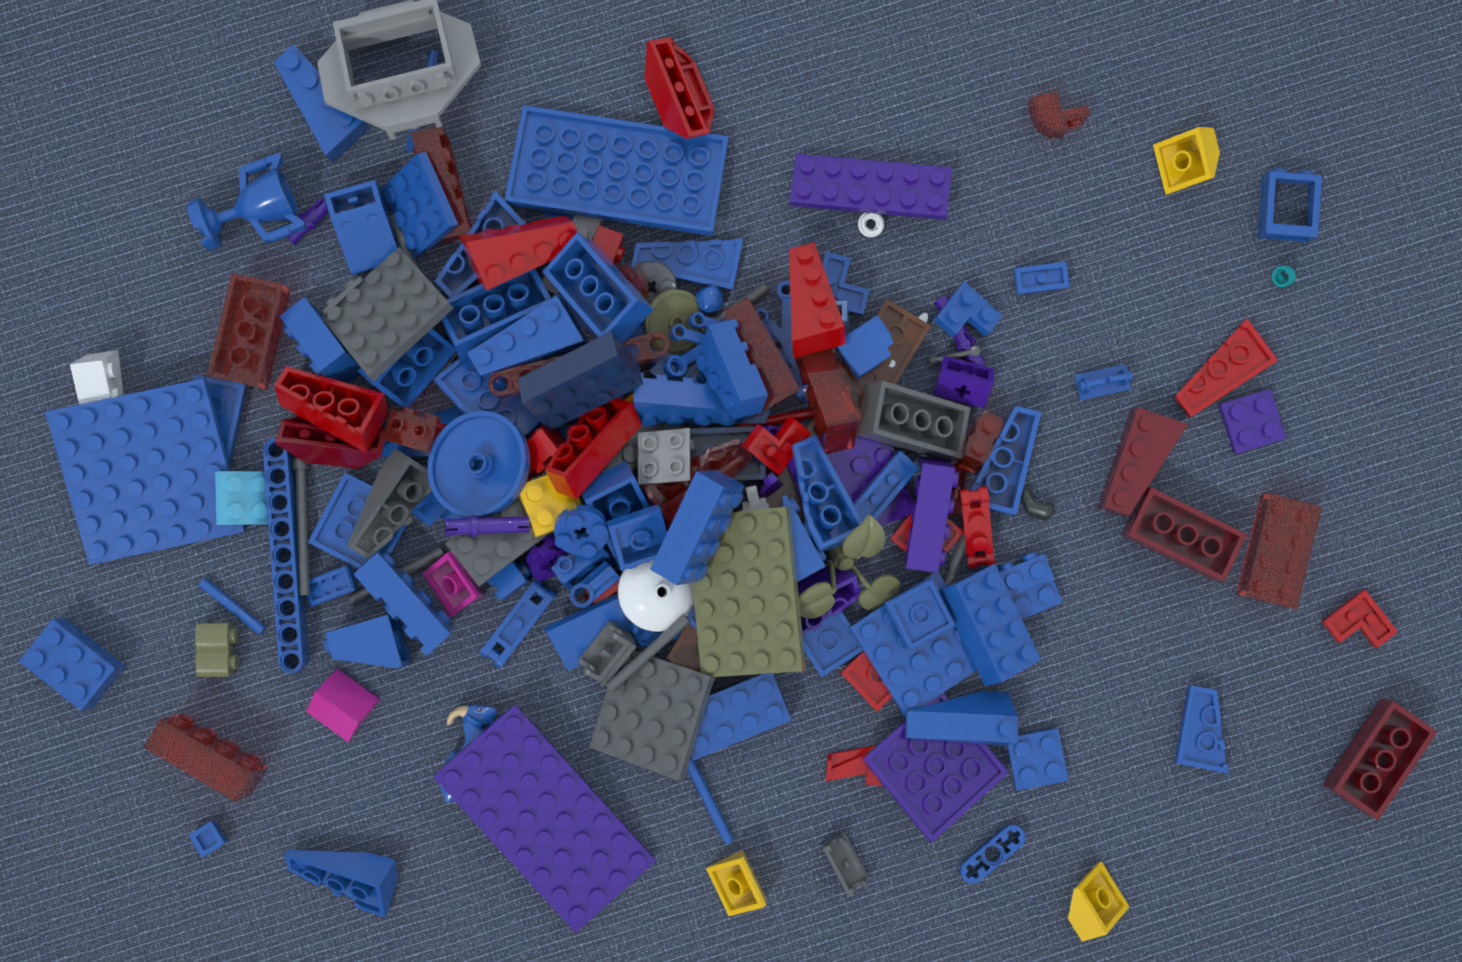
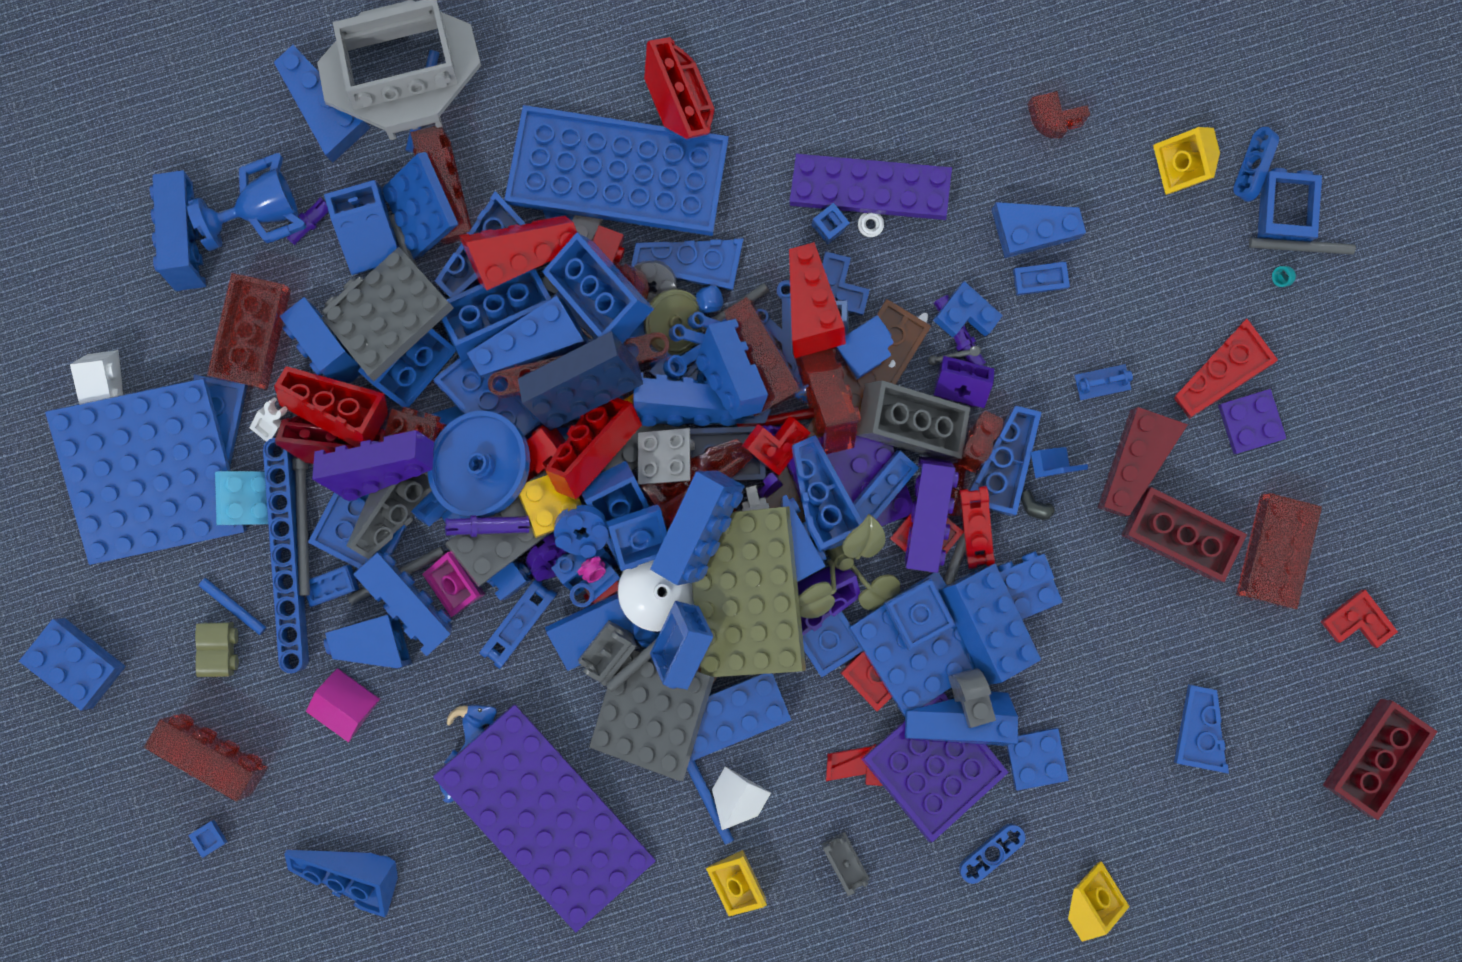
(174, 234): none -> blue wedge
(267, 420): none -> white plate
(373, 464): none -> dark purple wedge
(592, 569): none -> dark pink plate
(681, 645): none -> blue window
(737, 798): none -> white slope
(830, 223): none -> blue brick
(973, 692): none -> dark grey brick
(1035, 227): none -> blue wedge
(1053, 462): none -> blue panel
(1262, 147): none -> blue beam
(1307, 246): none -> dark grey bar

